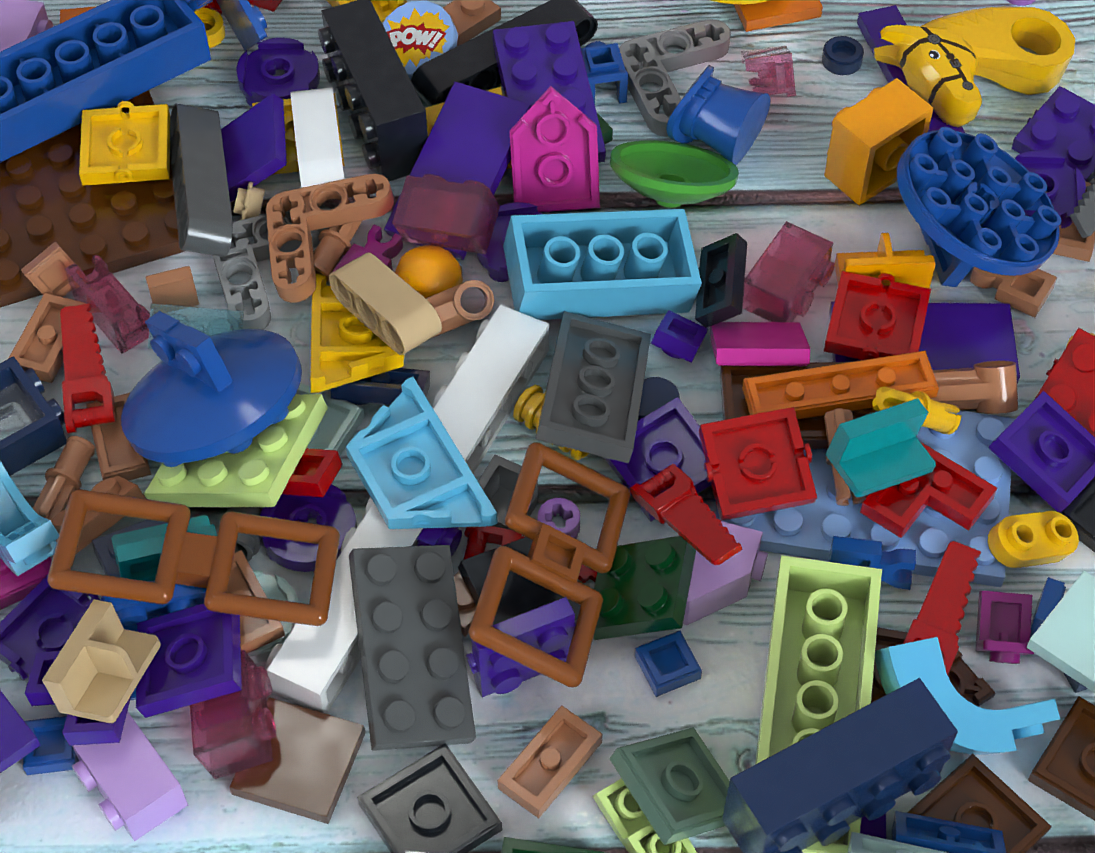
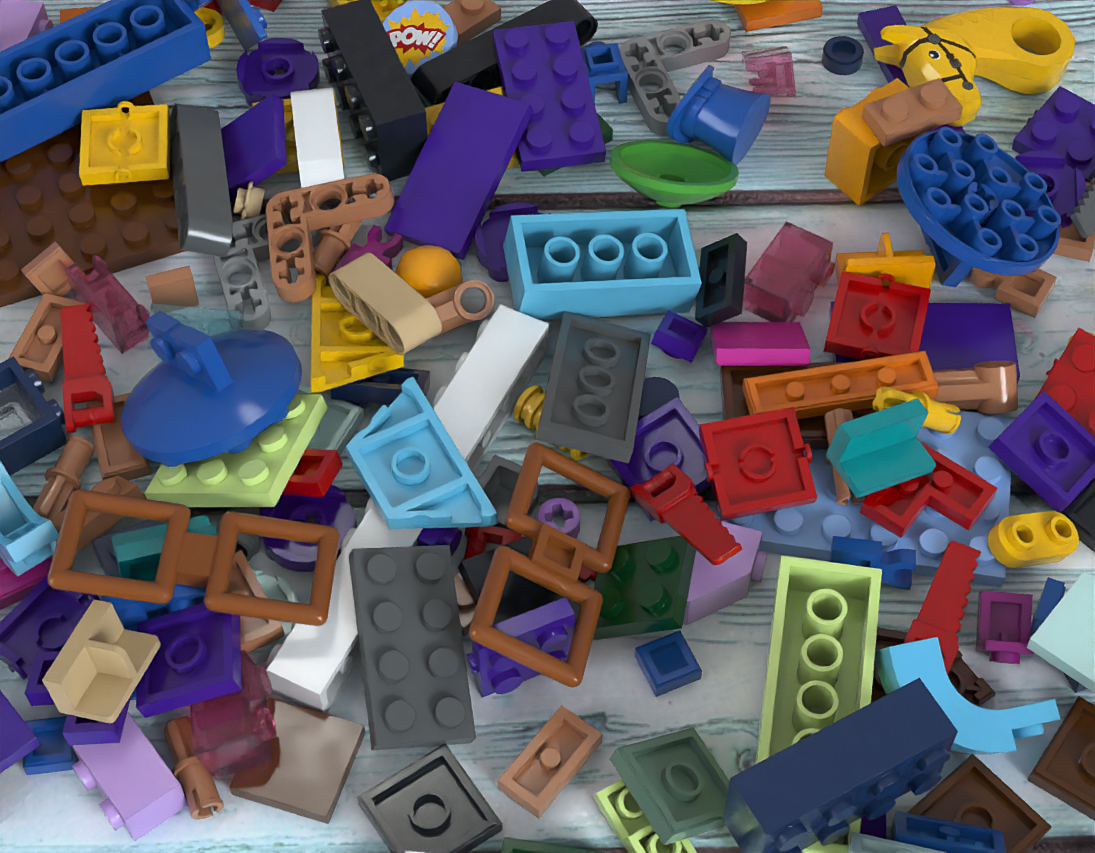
(194, 778): none -> nougat axle
(446, 213): clear pink brick -> none
(555, 156): dark pink tile -> none
(911, 112): none -> nougat plate

